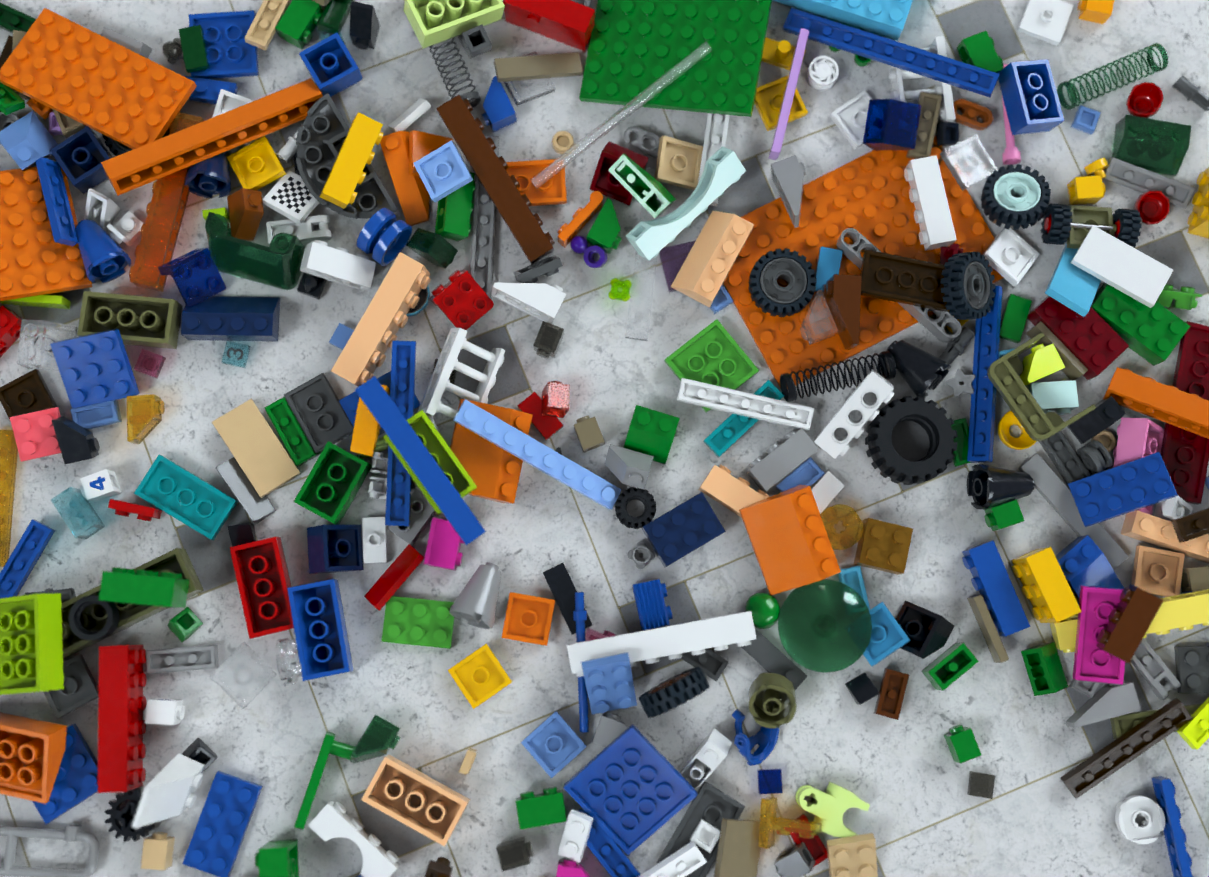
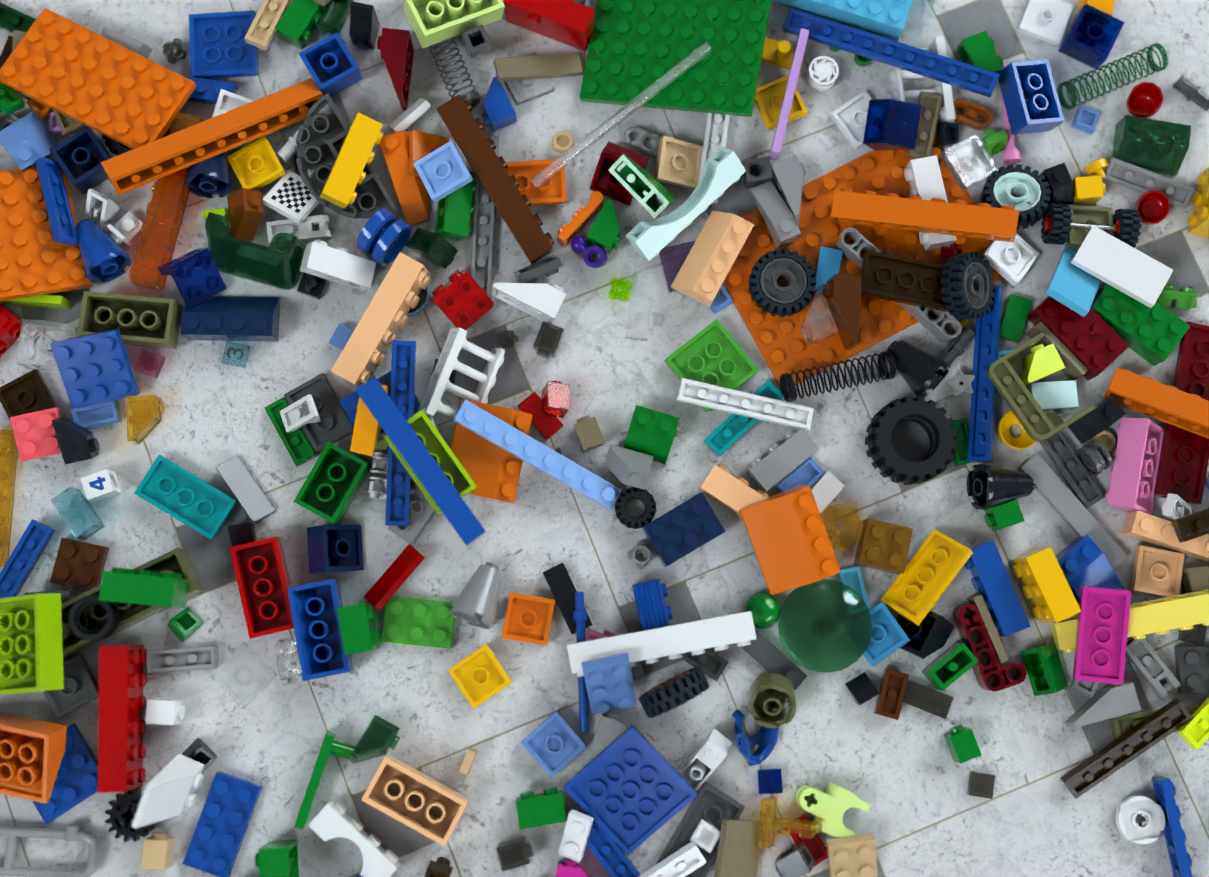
(79, 564): none -> reddish brown plate
(125, 508): red plate -> none
(194, 48): dark green tile -> none
(256, 448): tan tile -> none
(300, 413): none -> white slope
(359, 628): none -> green brick
(374, 540): white plate -> none
(398, 56): none -> dark red slope
(443, 546): dark pink slope -> none
(506, 339): none -> clear smoke plate
(761, 165): none -> dark grey brick
(775, 214): none -> light grey slope
(839, 446): white brick -> none
(925, 215): none -> orange brick
(926, 576): none -> yellow plate
(927, 699): none -> clear smoke tile
(983, 644): none -> dark red beam
(994, 141): none -> bright green tile
(1060, 184): none -> black slope
(1091, 36): none -> clear blue brick
(1122, 489): blue plate -> none
(1129, 623): reddish brown brick -> none
(1194, 635): none -> clear smoke tile

